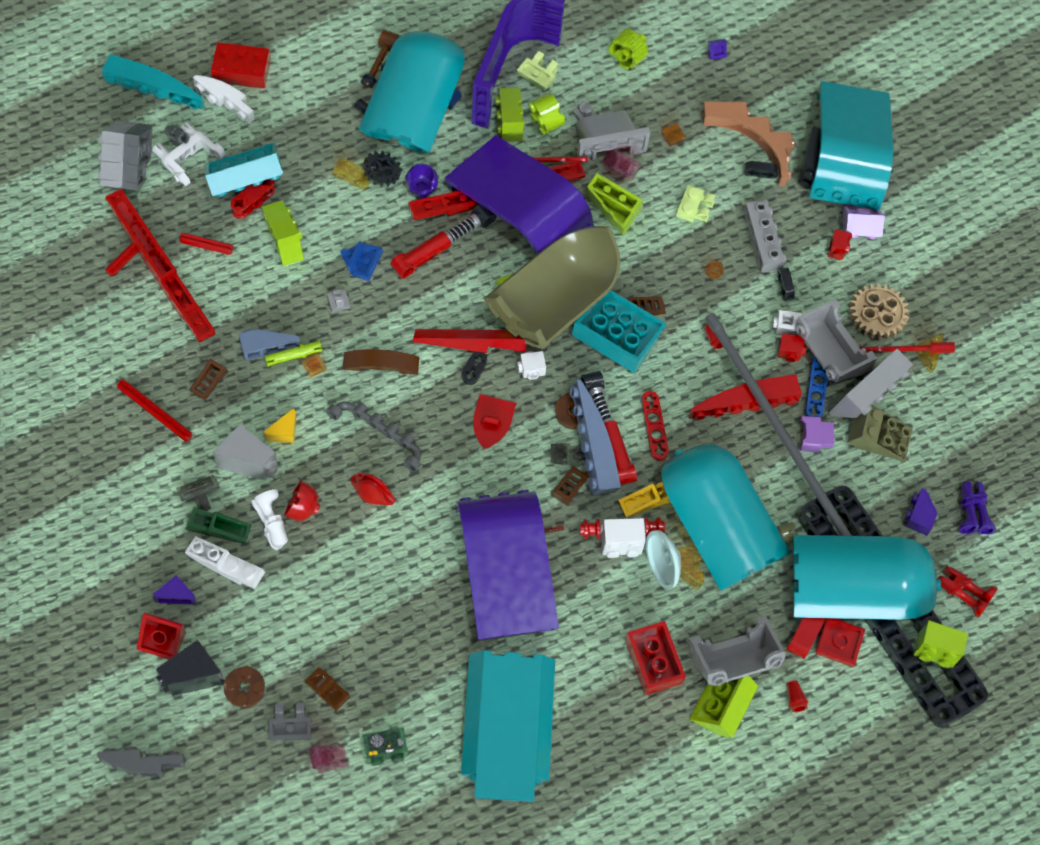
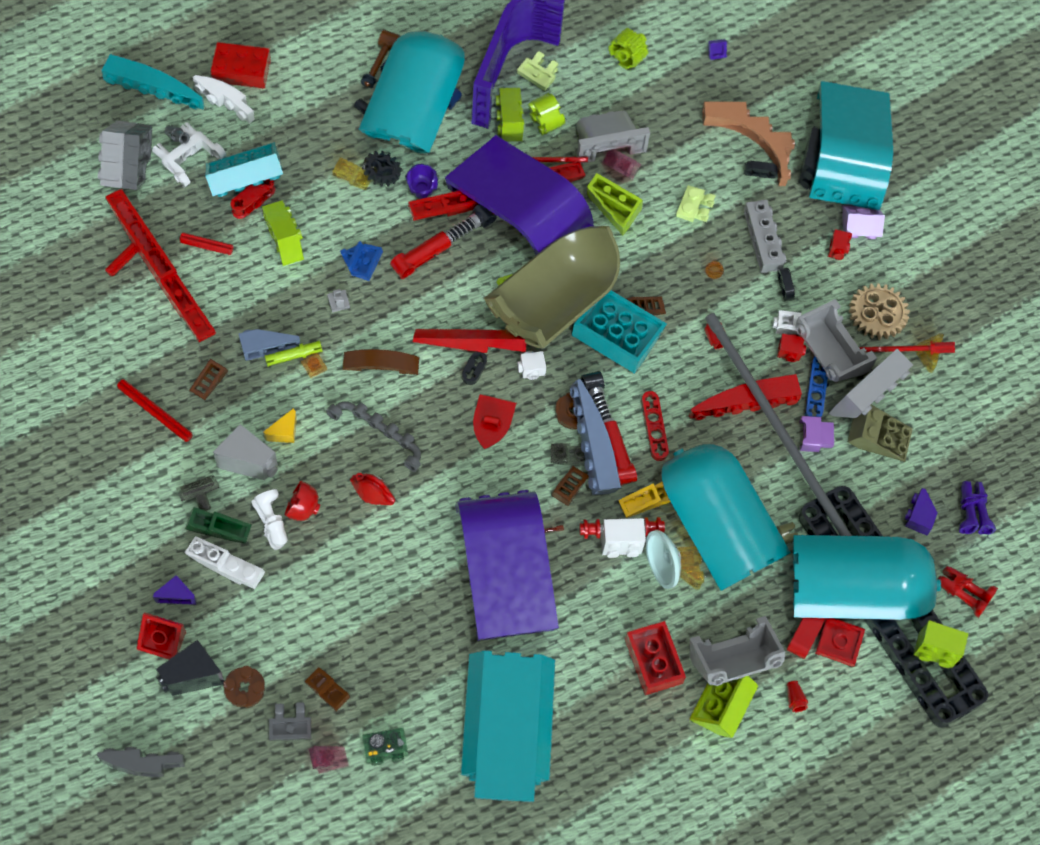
(583, 110): light grey tile -> none
(673, 134): clear orange plate -> none

